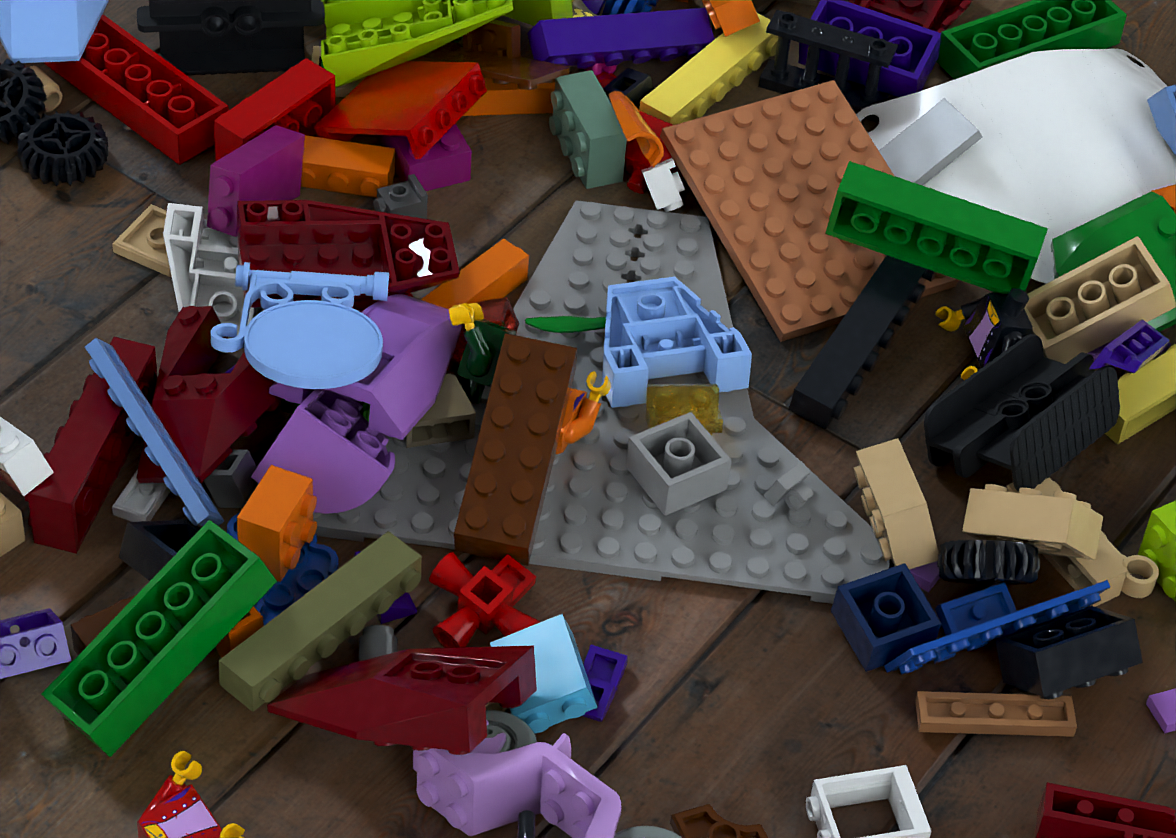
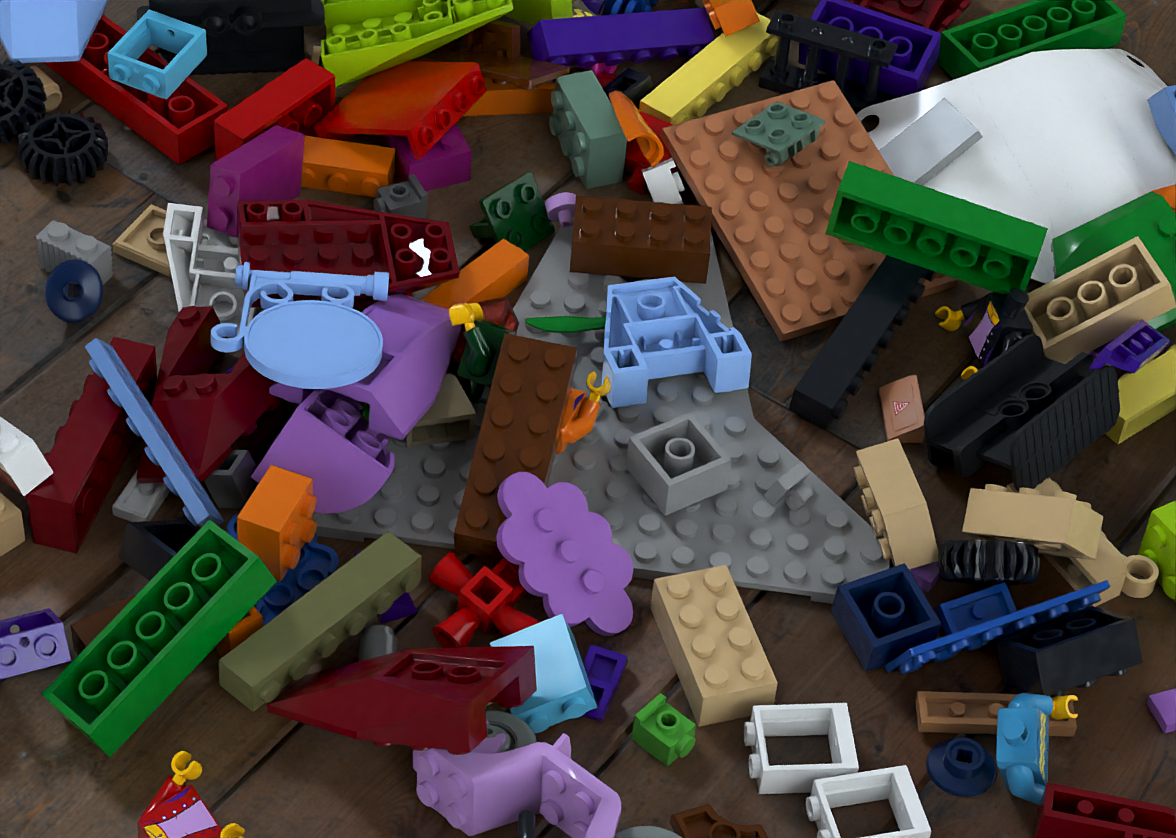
(61, 243): none -> light grey brick
(86, 290): none -> dark blue piece
(154, 30): none -> medium azure window
(514, 214): none -> dark green bracket
(561, 208): none -> lavender tile
(565, 553): none -> medium lavender plate
(641, 239): none -> reddish brown brick
(663, 731): none -> bright green brick
(674, 400): clear yellow bracket -> none
(712, 644): none -> tan brick
(780, 131): none -> sand green hinge
(799, 720): none -> white window
(903, 410): none -> nougat slope
(960, 777): none -> dark blue piece
(1025, 742): none -> dark azure torso

